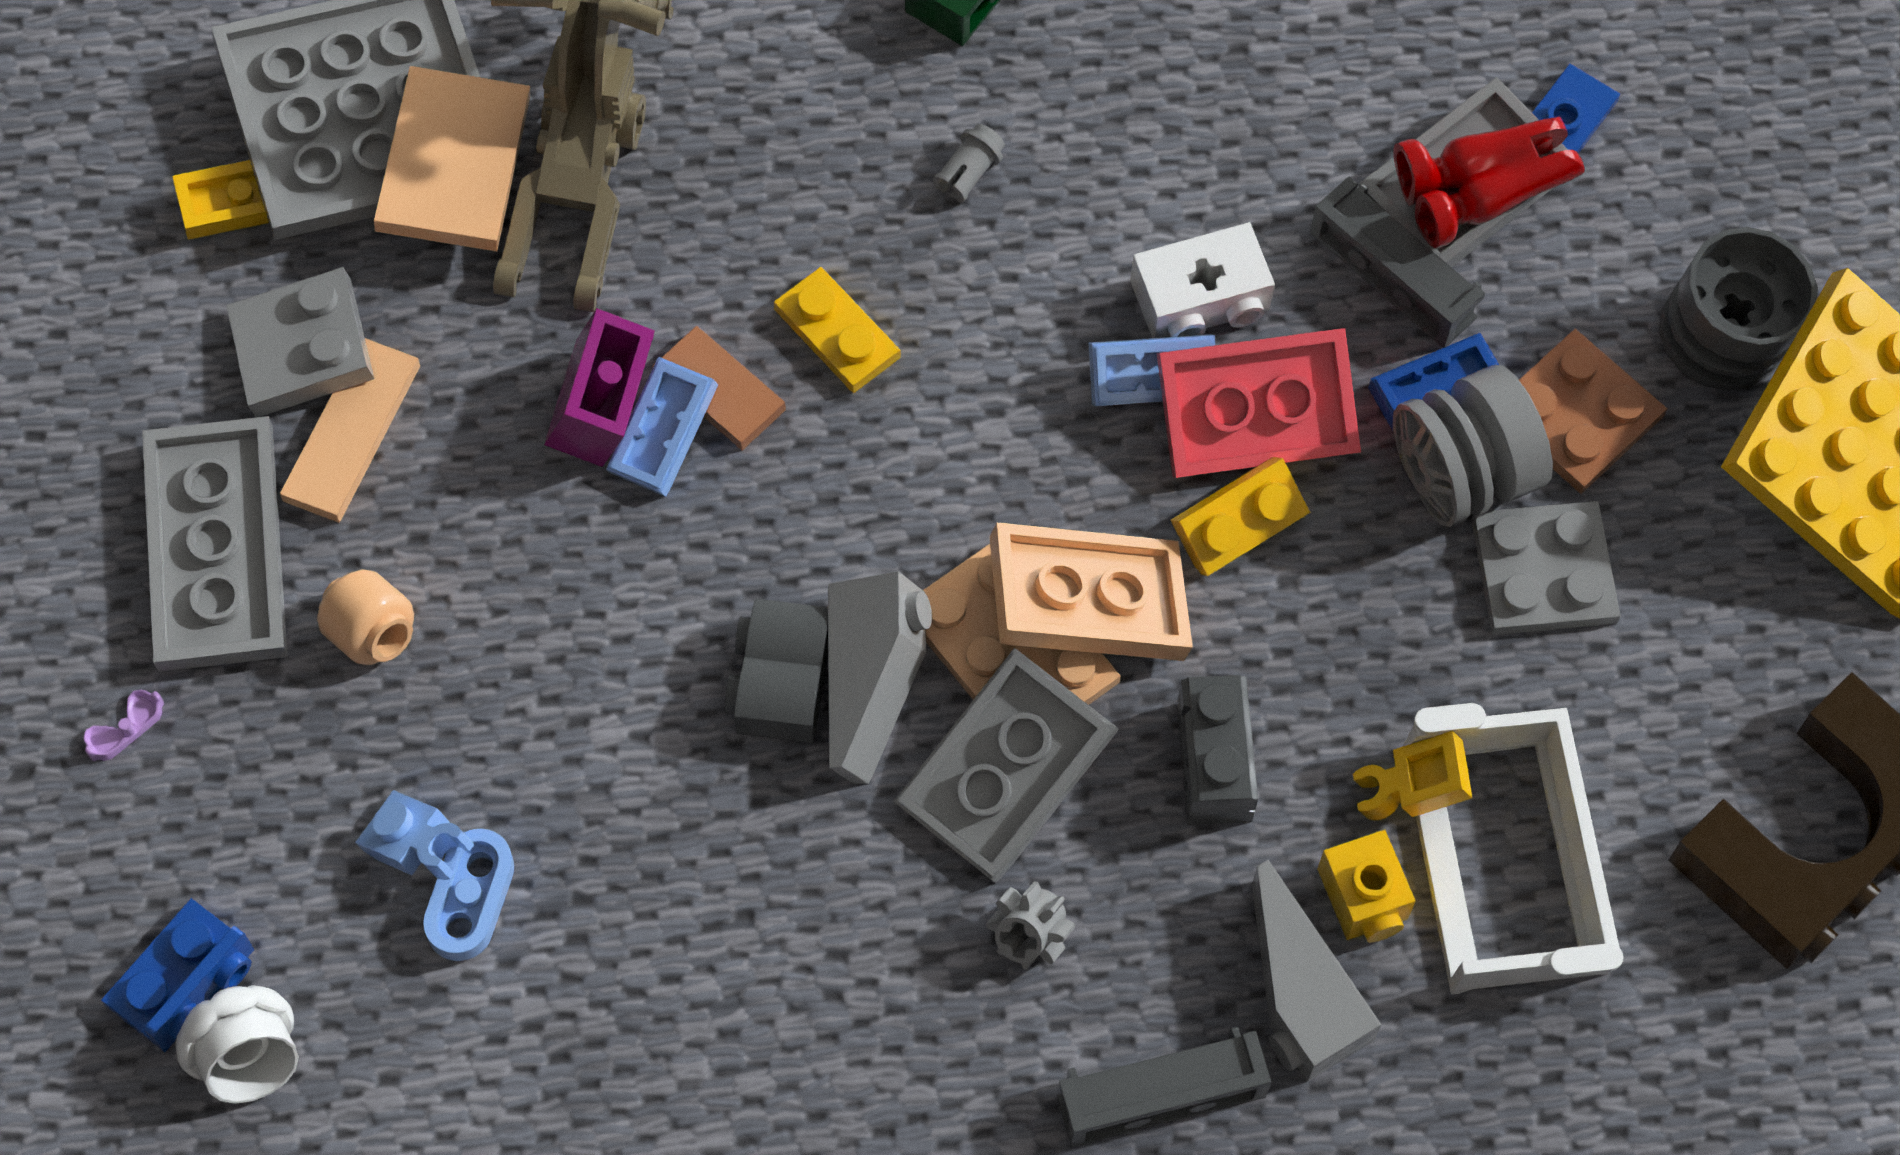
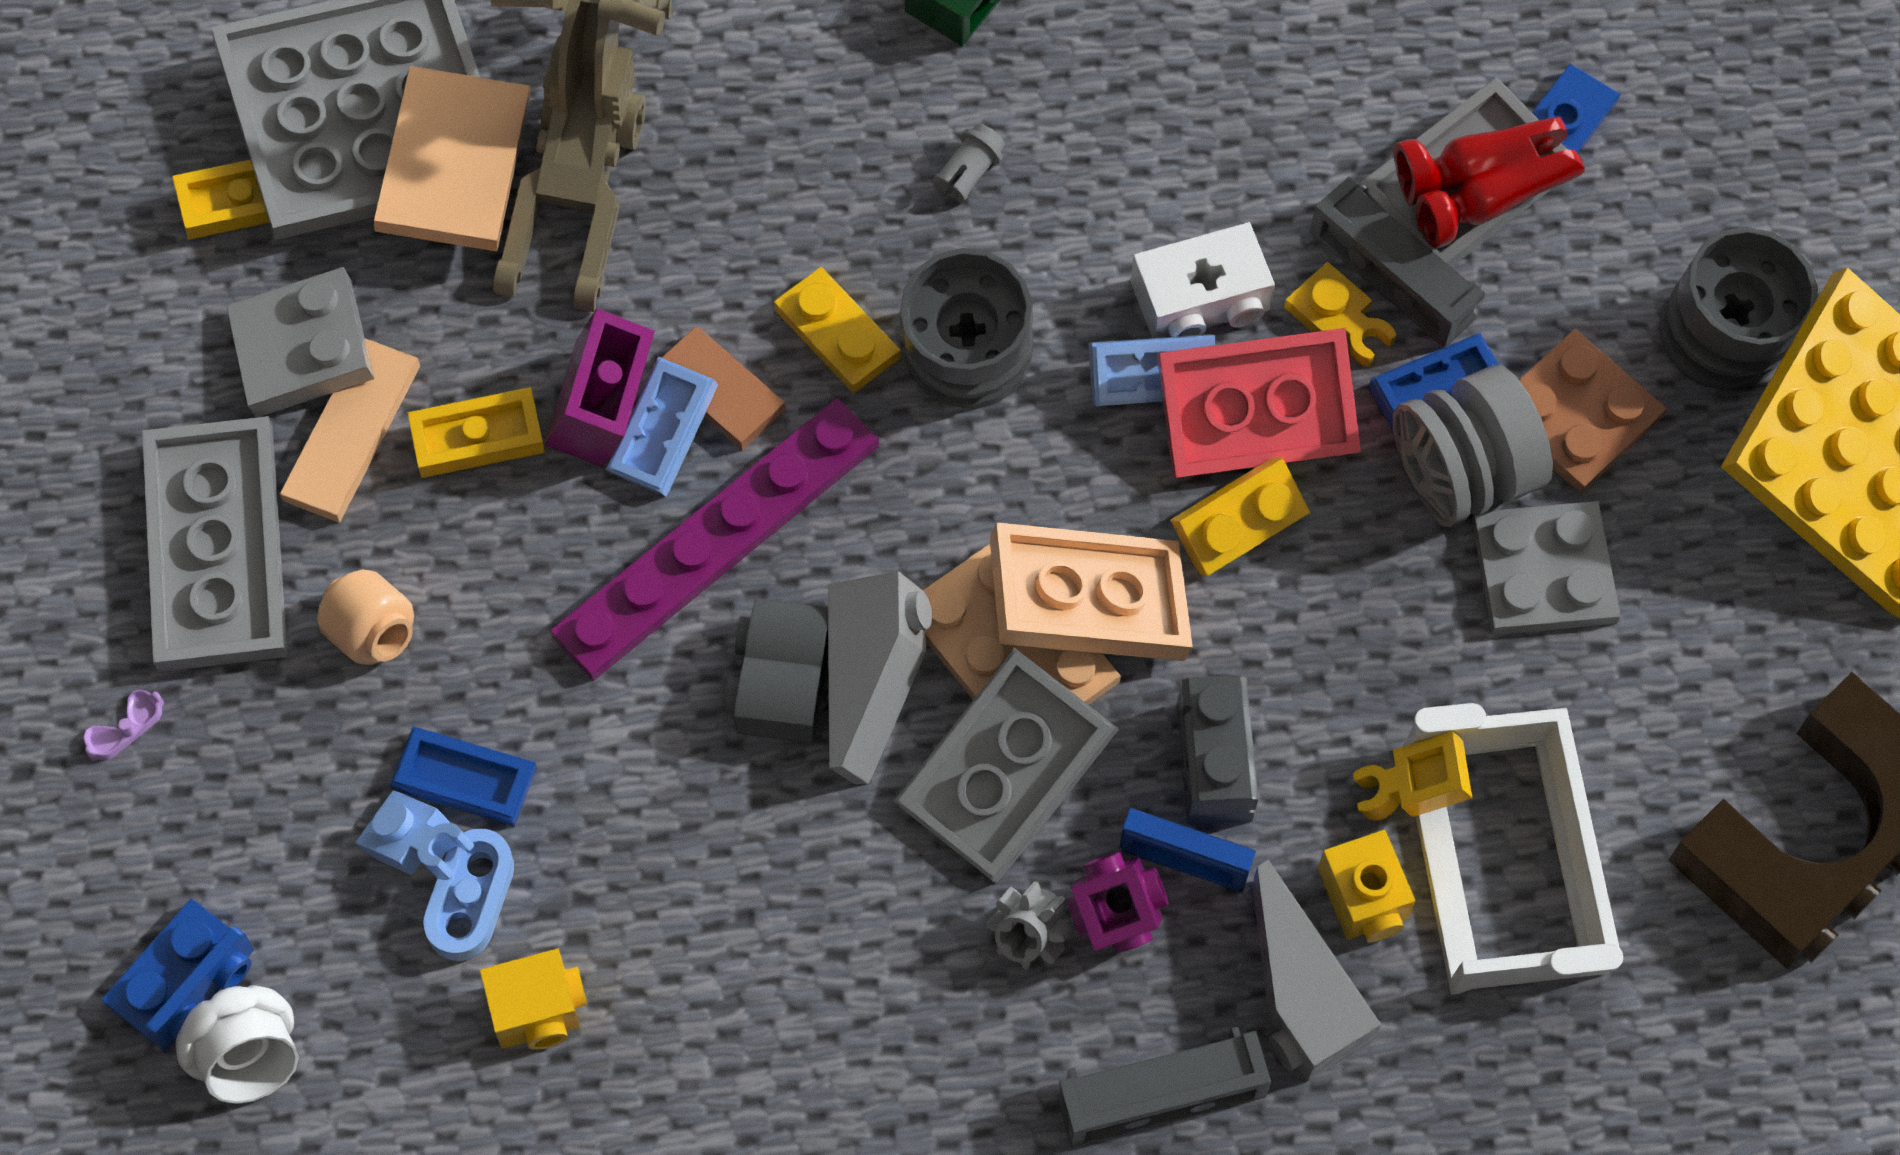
(463, 776): none -> blue tile
(476, 432): none -> yellow plate
(533, 1000): none -> yellow brick
(714, 539): none -> magenta plate
(961, 296): none -> dark grey wheel
(1103, 923): none -> magenta brick
(1186, 850): none -> blue tile
(1334, 302): none -> yellow plate

